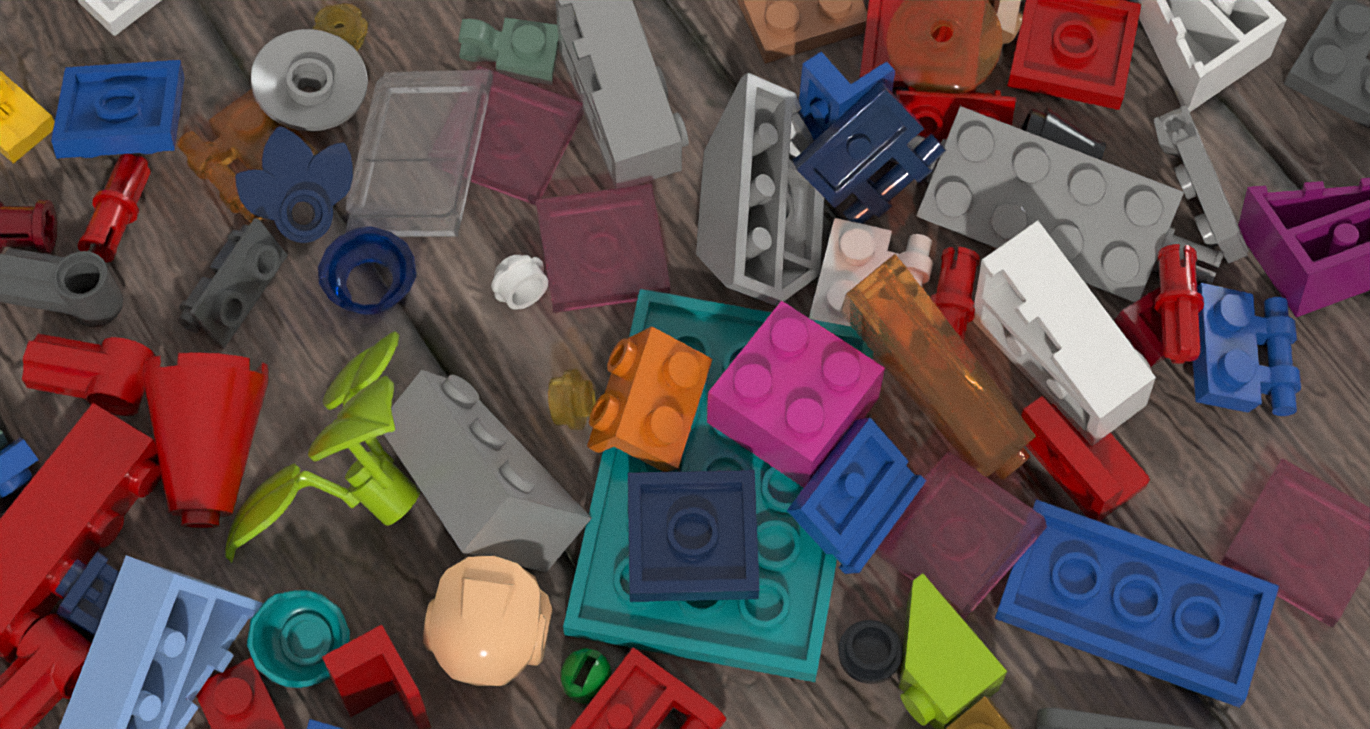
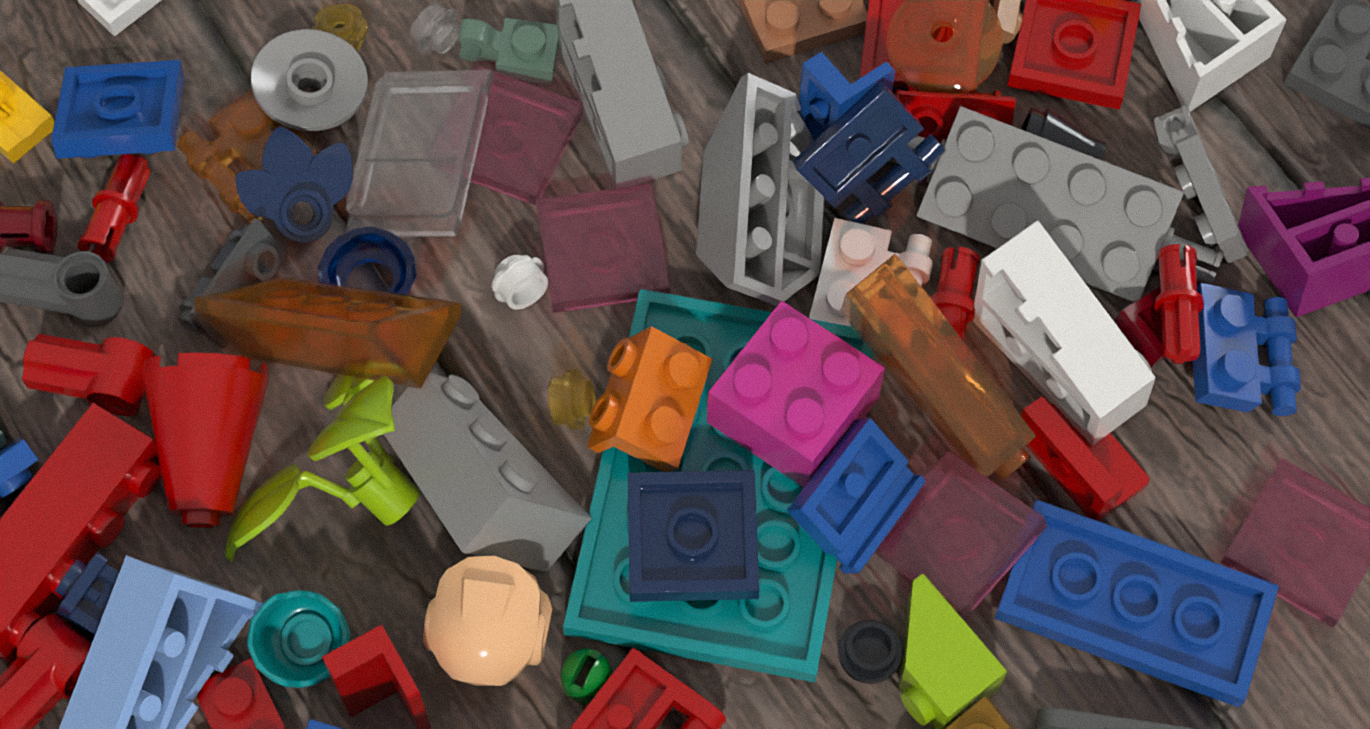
(334, 328): none -> clear orange slope
(435, 29): none -> clear plate

